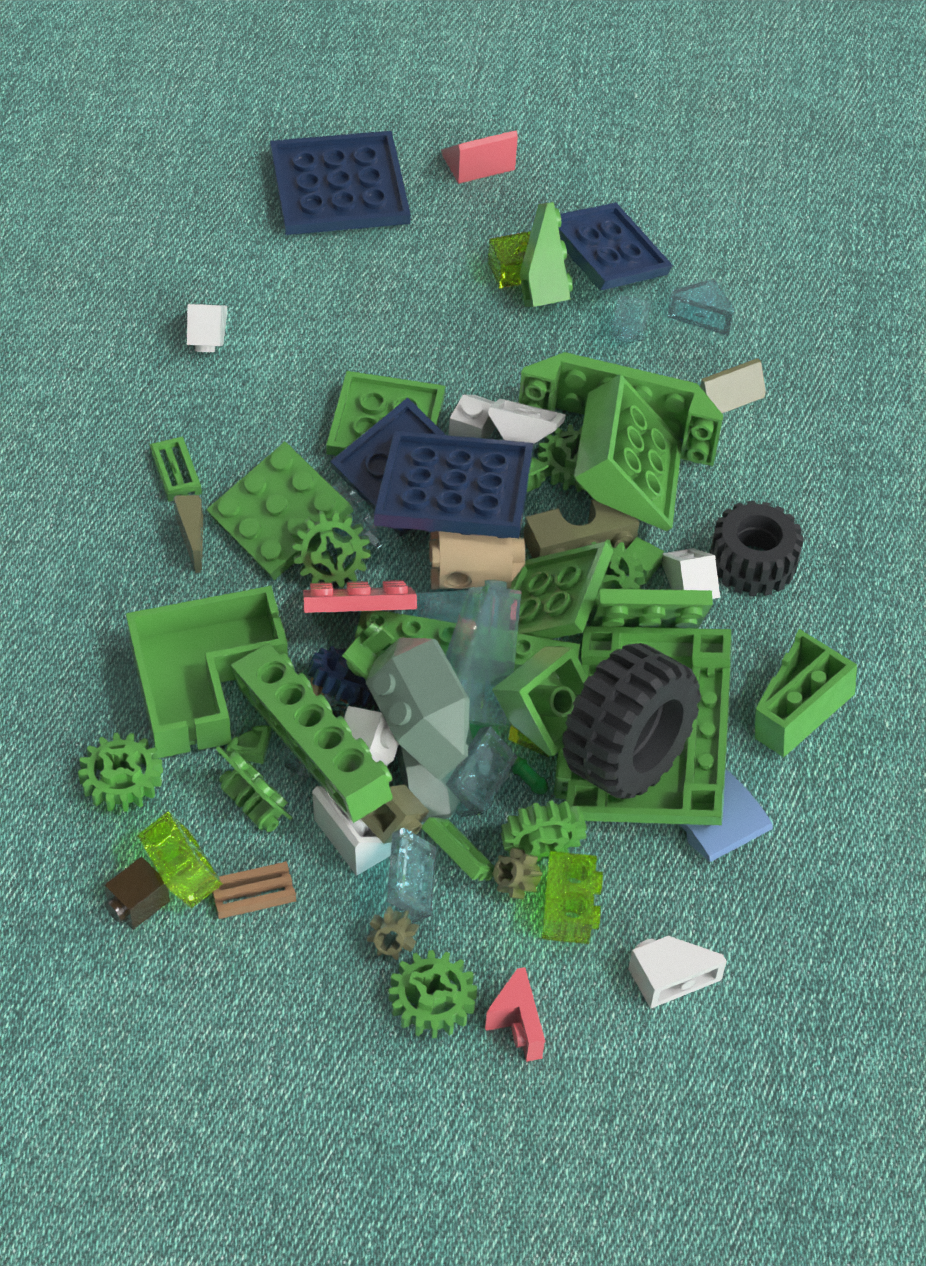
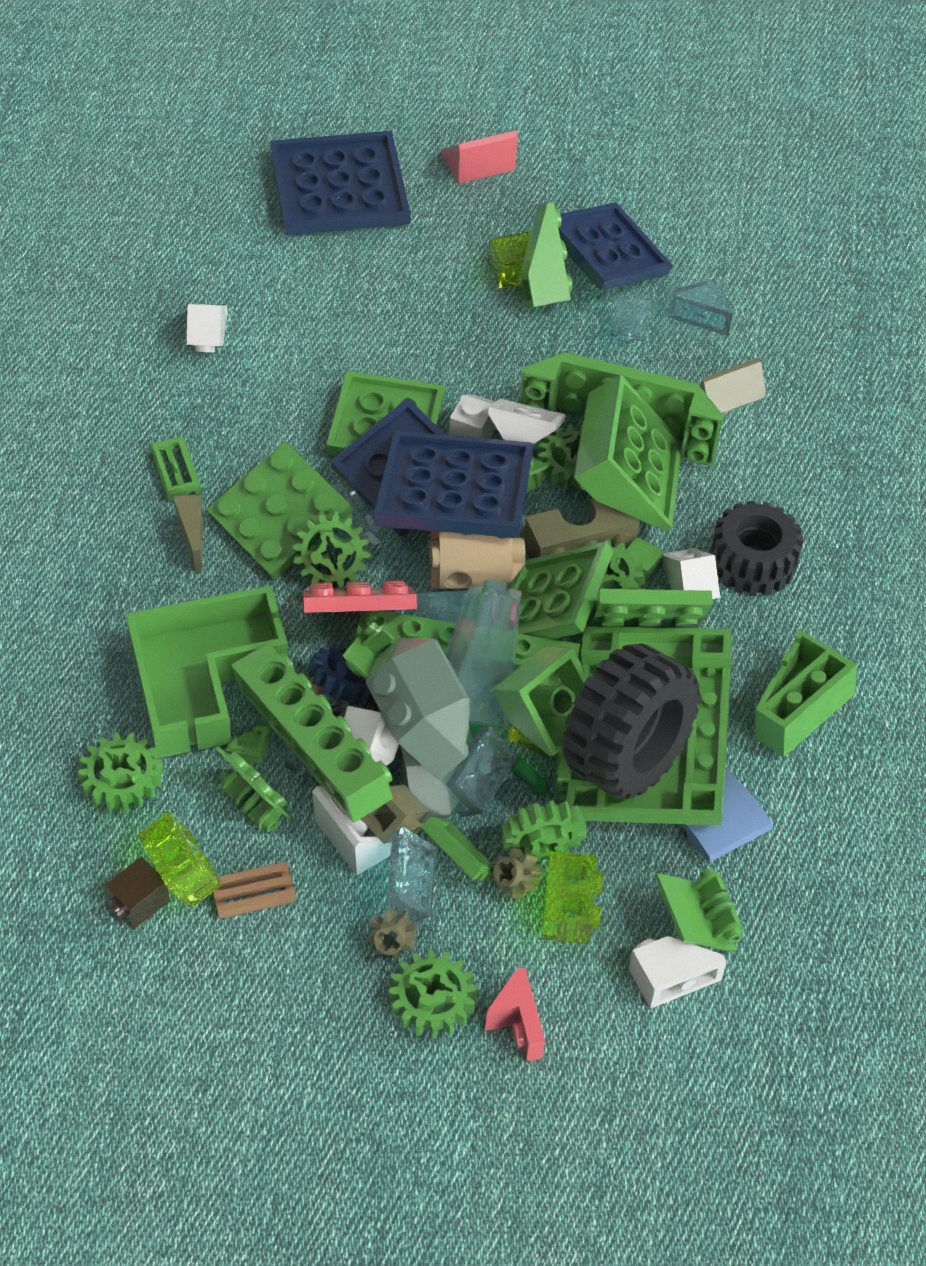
(702, 910): none -> bright green hinge

